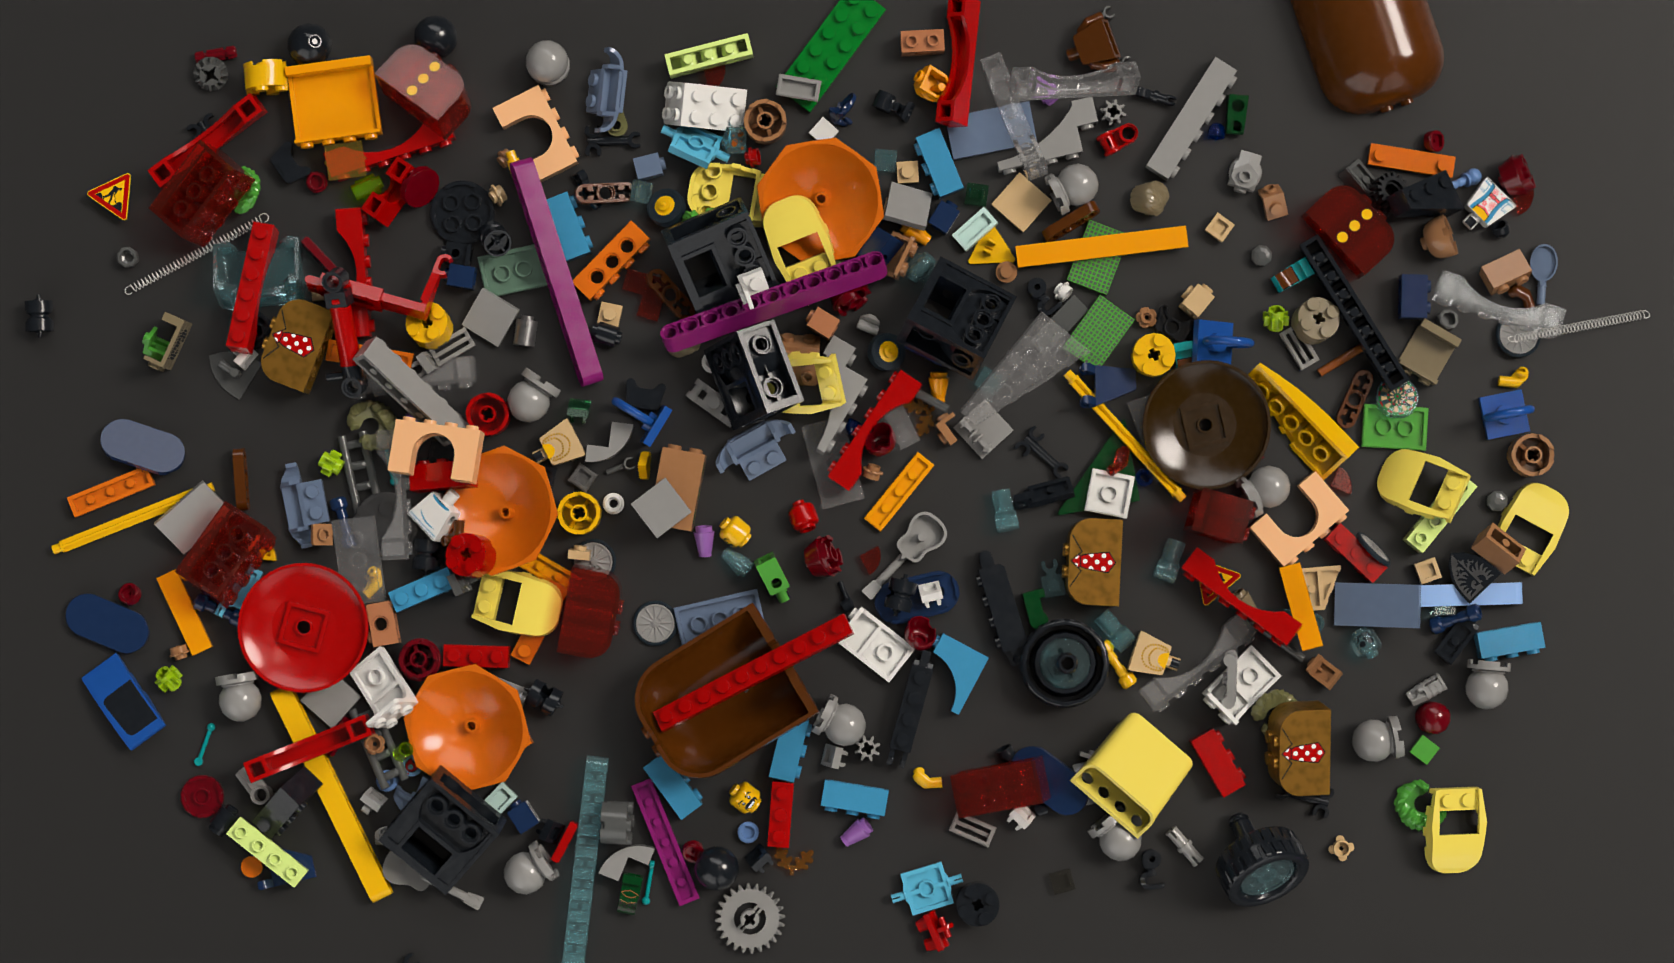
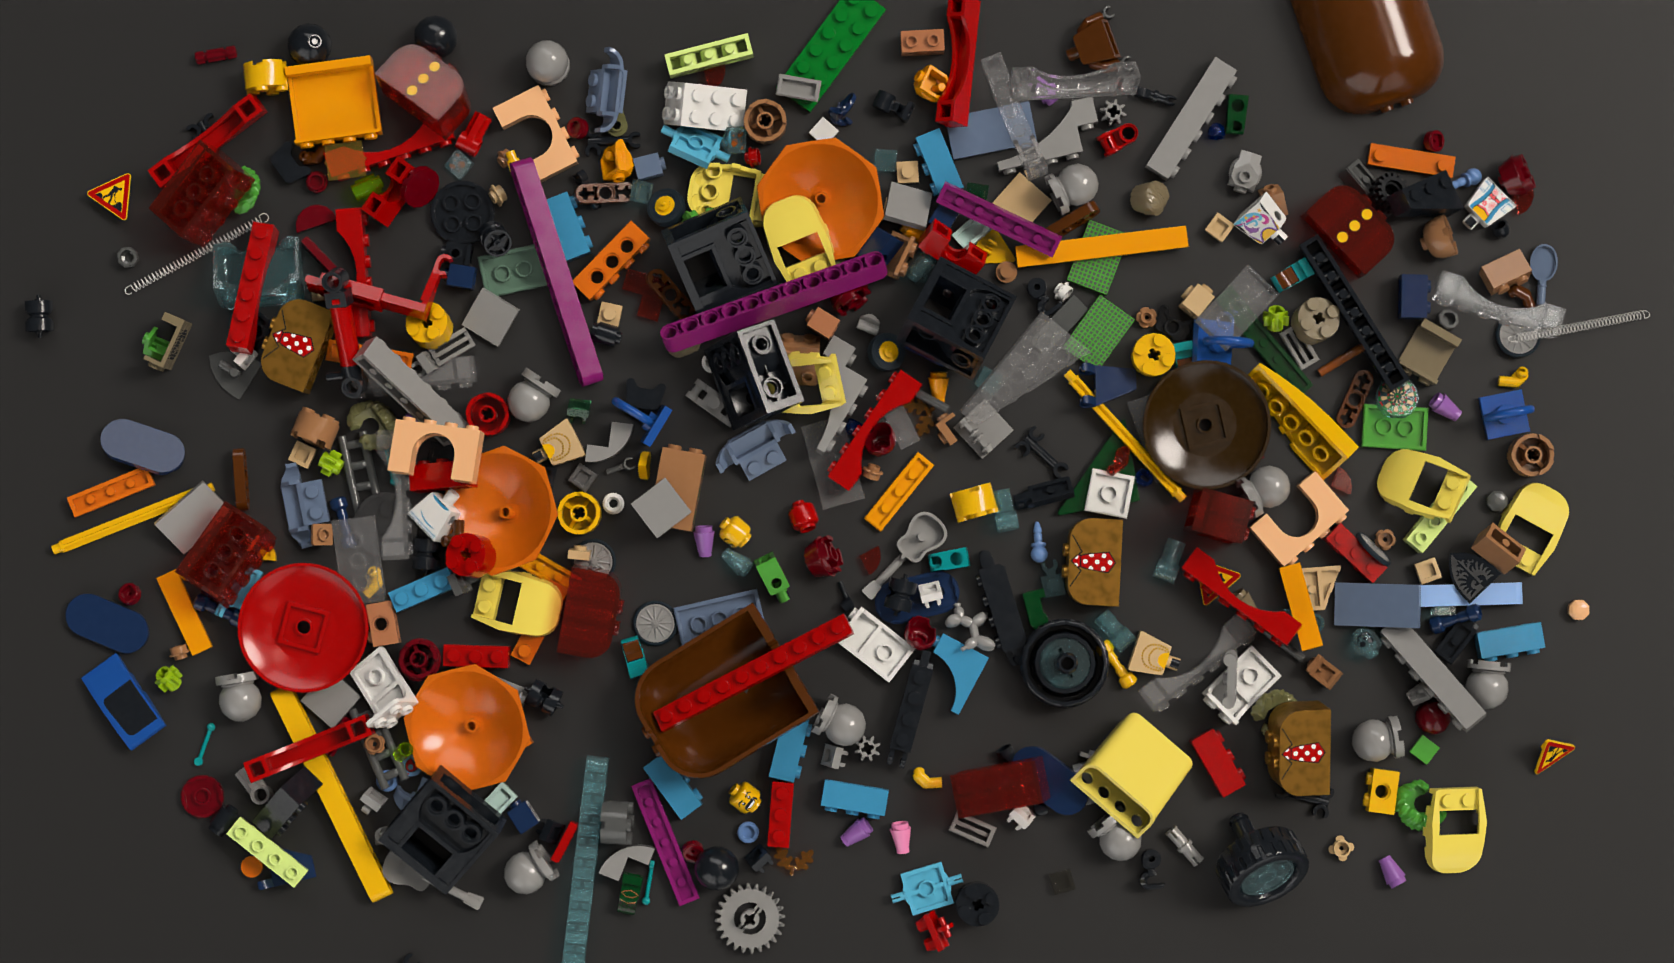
(209, 63): dark grey gear -> none
(302, 454): none -> tan plate
(312, 157): none -> reddish brown arm
(313, 217): none -> dark red tile
(315, 429): none -> medium nougat brick
(459, 164): none -> clear light blue slope
(471, 139): none -> red piece
(525, 331): flat silver brick -> none
(577, 128): none -> dark red tile
(616, 162): none -> light orange hand
(634, 656): none -> leg
(750, 284): white bracket -> none
(901, 836): none -> bright pink cone
(935, 243): none -> red arch
(949, 559): none -> teal leg
(958, 617): none -> light grey piece
(974, 502): none -> yellow brick
(998, 219): none -> magenta plate
(1039, 552): none -> medium blue bar
(1237, 305): none -> clear tile
(1261, 255): dark grey tile -> none
(1262, 220): none -> torso
(1276, 356): none -> dark green tile
(1387, 802): none -> yellow brick
(1391, 539): none -> medium nougat plate
(1392, 872): none -> medium lavender cone
(1434, 675): none -> light grey brick
(1444, 406): none -> medium lavender cone
(1551, 753): none -> piece
(1578, 609): none -> light nougat tile

